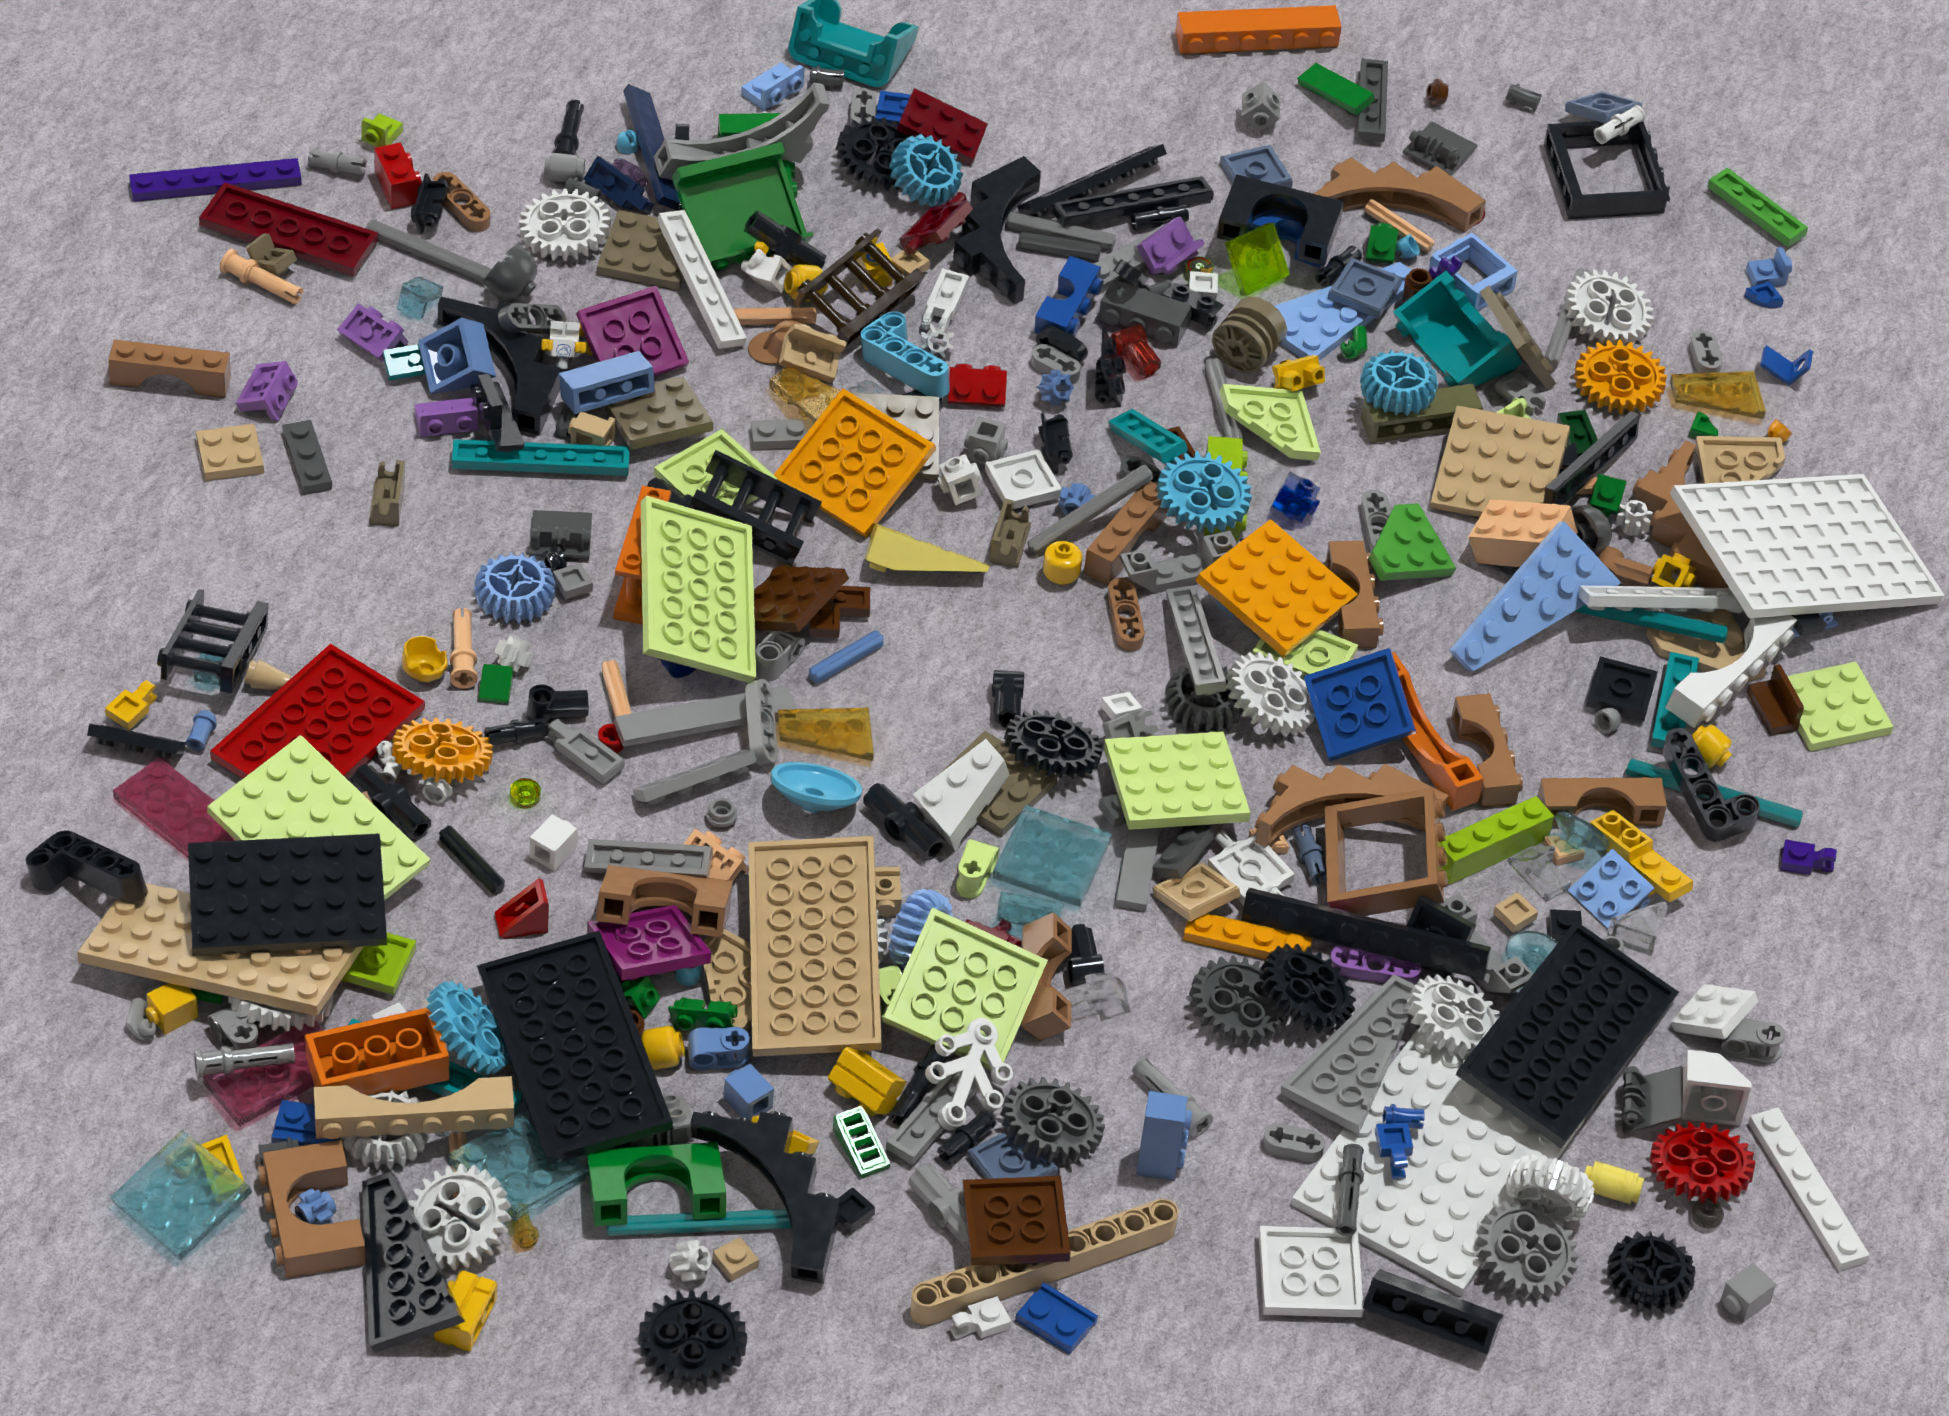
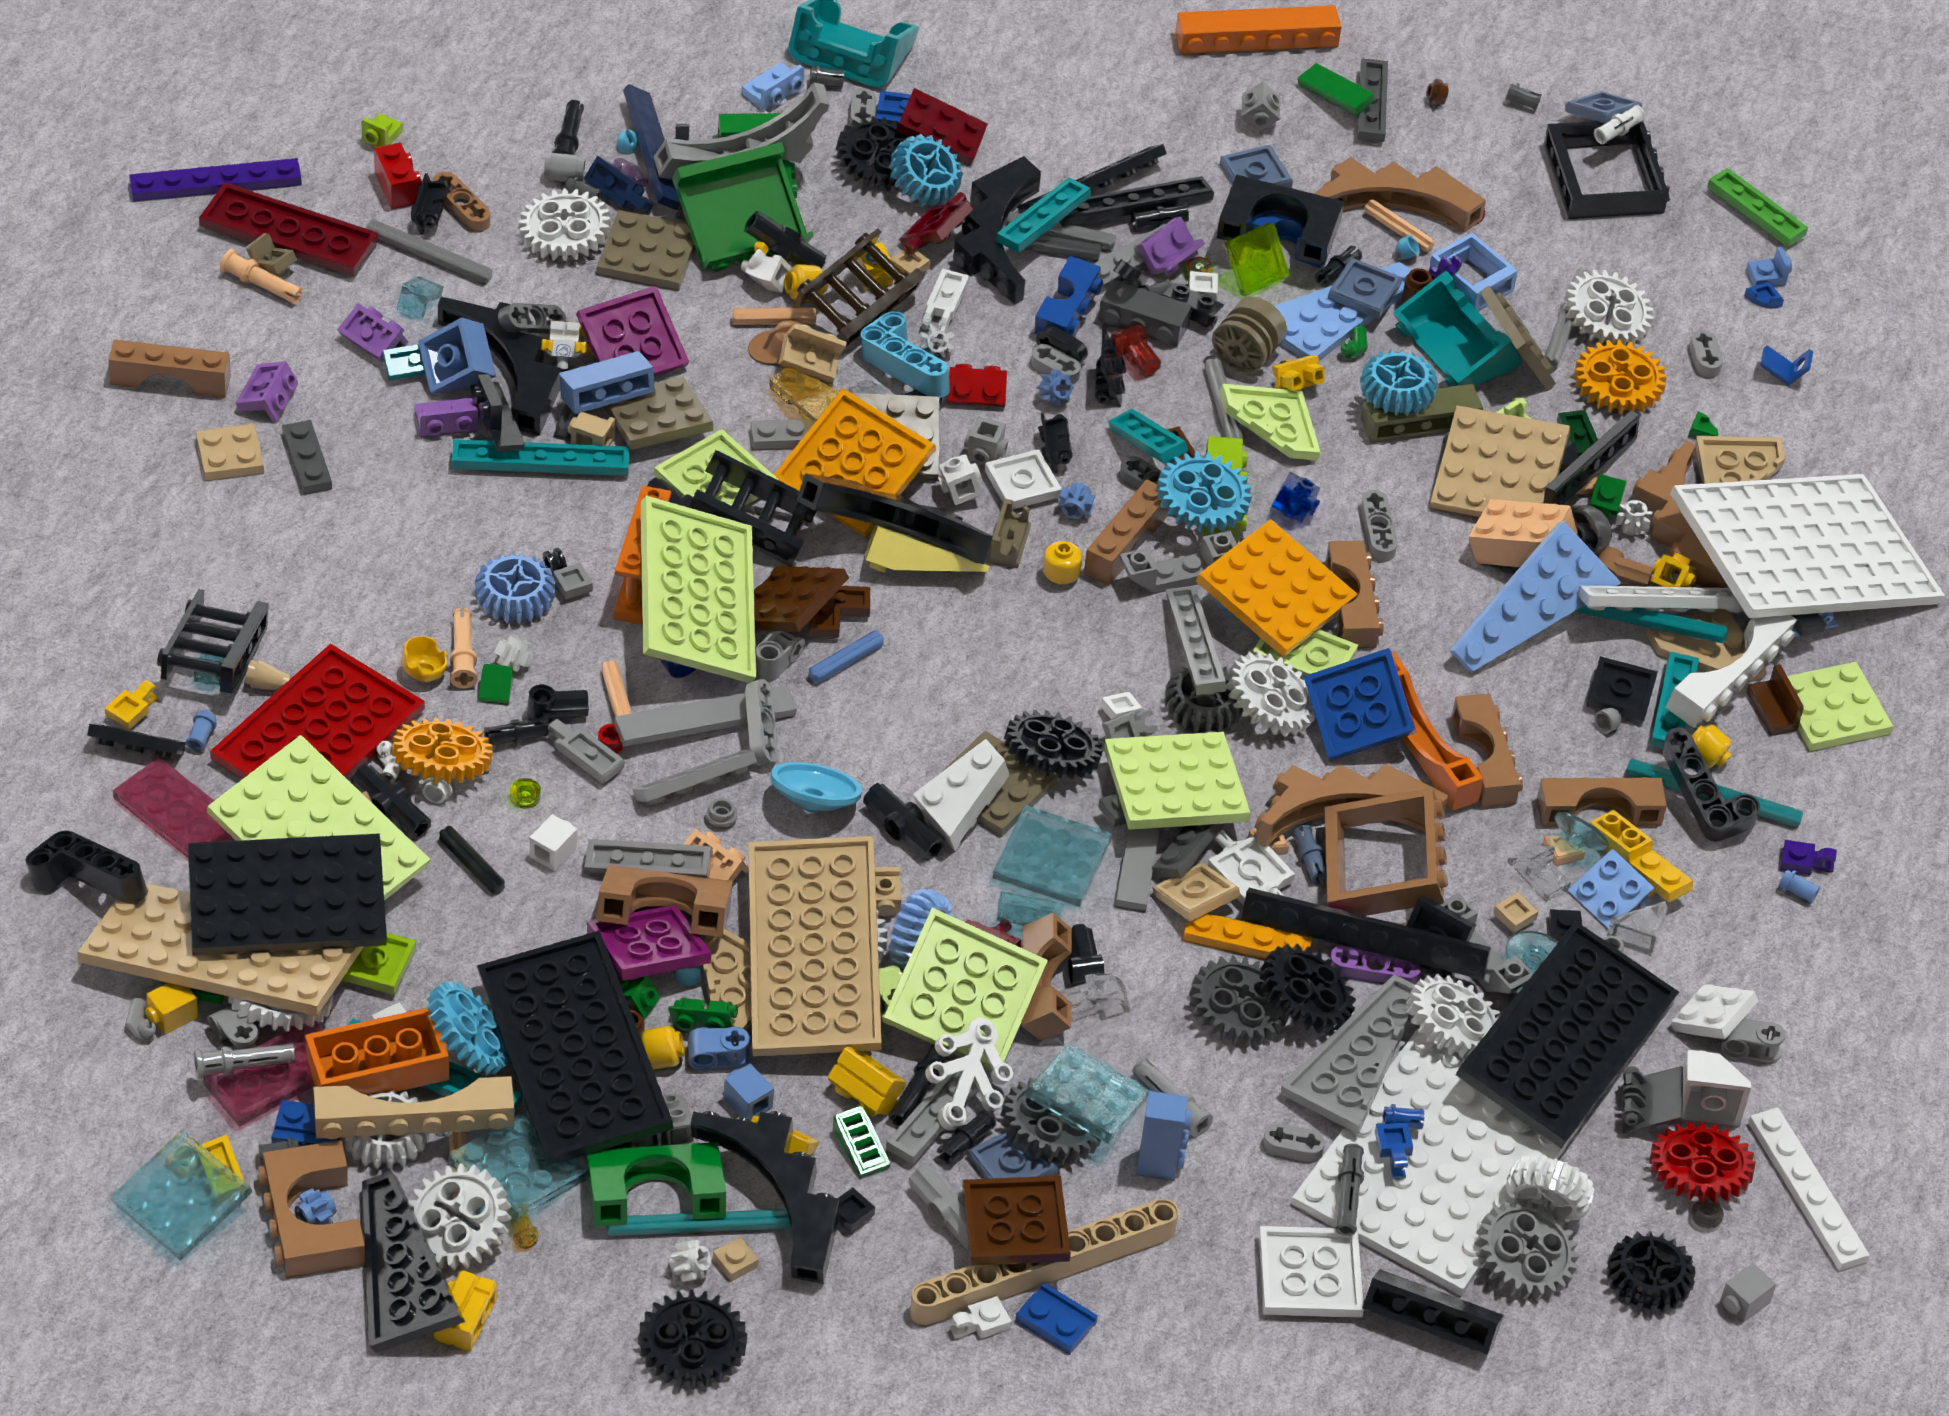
(337, 162): light grey pin -> none
(388, 495): dark tan hinge -> none
(513, 275): dark grey cylinder -> none
(524, 913): red slope -> none
(561, 530): dark grey hinge -> none
(701, 279): white plate -> none
(829, 729): clear yellow wing -> none
(896, 513): none -> black arch
(975, 868): yellowish green piece -> none
(1008, 692): black piece -> none
(1043, 215): none -> teal plate
(1087, 1093): none -> clear light blue plate
(1090, 509): light grey axle -> none
(1129, 604): medium nougat beam -> none
(1382, 243): green bracket -> none
(1409, 547): bright green plate -> none
(1439, 147): dark grey hinge -> none
(1496, 838): lime brick -> none
(1518, 386): light grey plate -> none
(1615, 1182): light yellow head -> none
(1720, 391): clear yellow wing -> none
(1779, 430): light orange hinge -> none
(1799, 886): none -> medium blue pin

